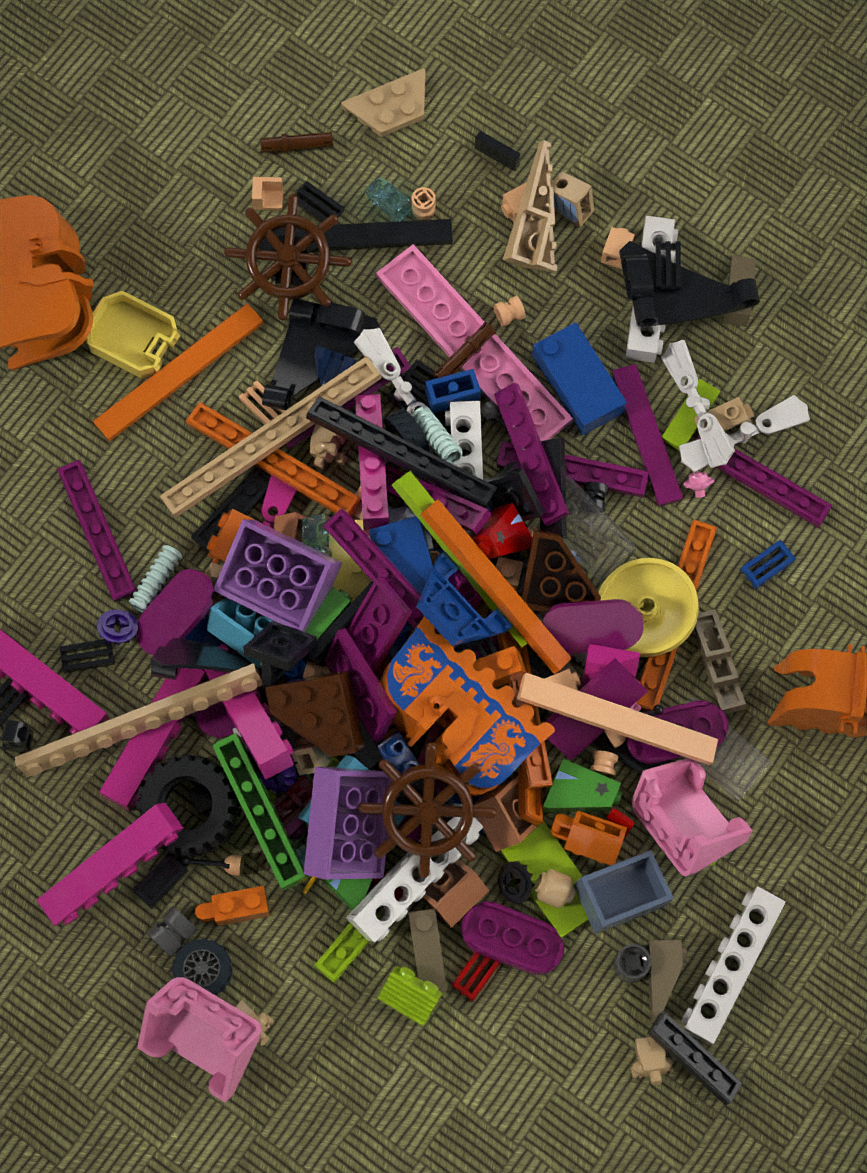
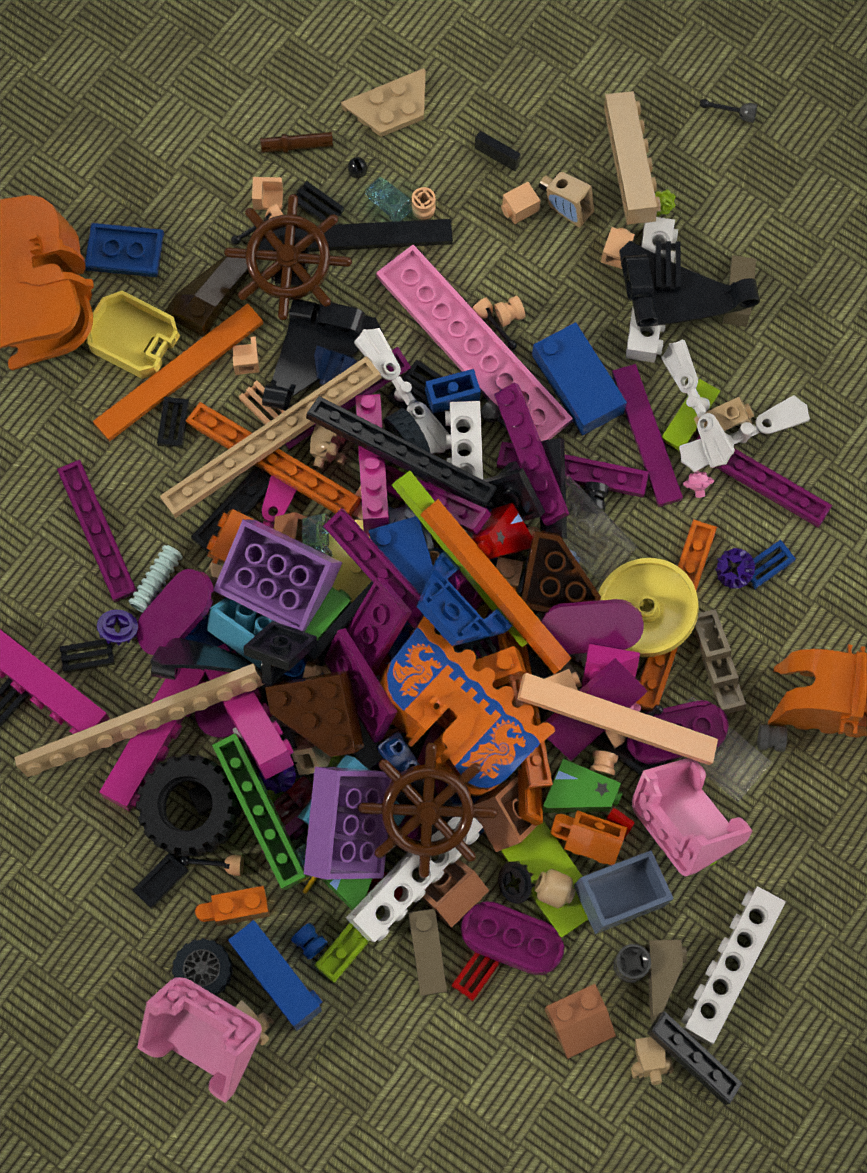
(16, 736): black leg -> none
(110, 864): dark pink brick -> none
(124, 250): none -> blue tile
(170, 442): none -> black tile
(172, 931): dark grey wheel -> none
(207, 296): none -> dark brown wedge
(246, 358): none -> light nougat panel
(271, 212): none -> hinge
(276, 975): none -> blue brick
(306, 936): none -> blue wheel
(352, 169): none -> black hinge
(410, 995): lime brick -> none
(437, 435): light aqua piece -> none
(466, 351): reddish brown pin -> none
(484, 310): none -> hinge
(532, 237): tan wedge -> none
(580, 1021): none -> nougat slope
(630, 158): none -> tan brick
(666, 201): none -> lime plant
(745, 570): none -> dark purple gear
(746, 111): none -> hinge
(772, 737): none -> dark grey wheel

